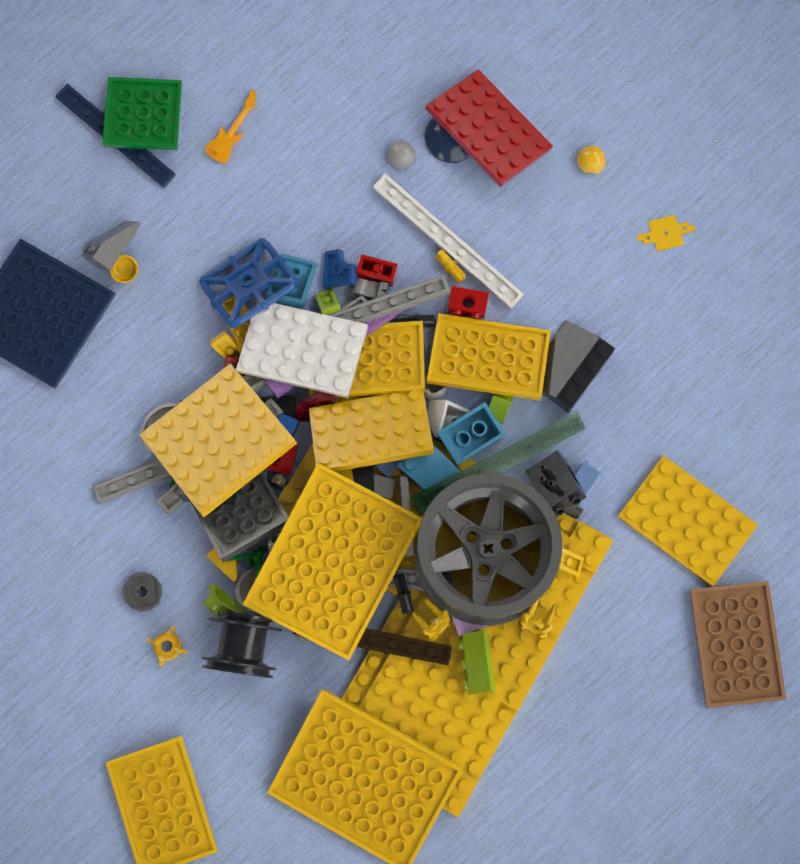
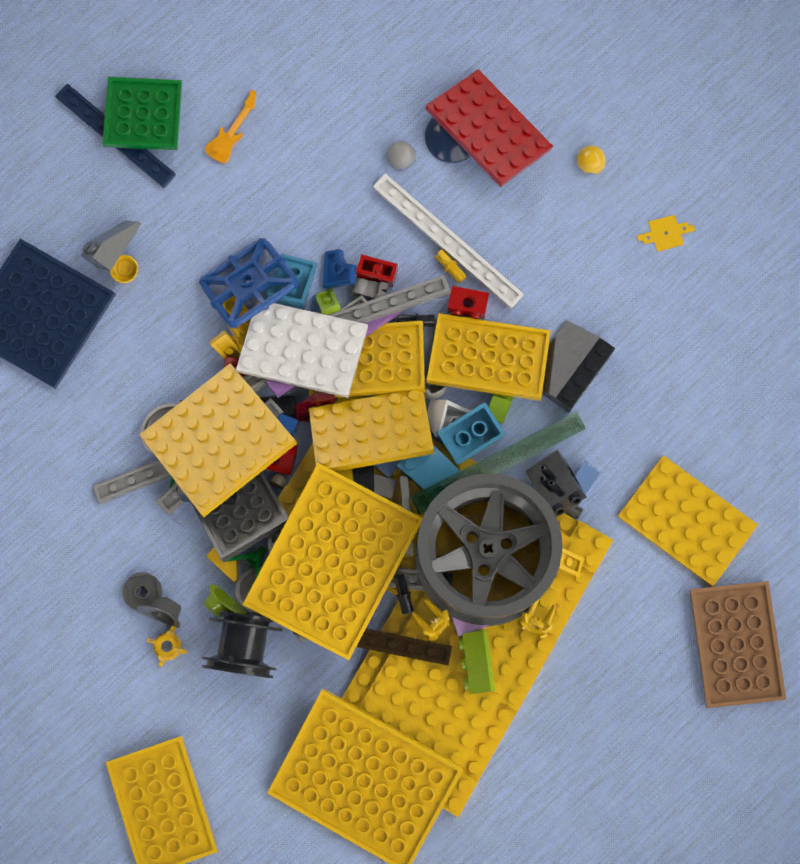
(163, 610): none -> dark grey piece

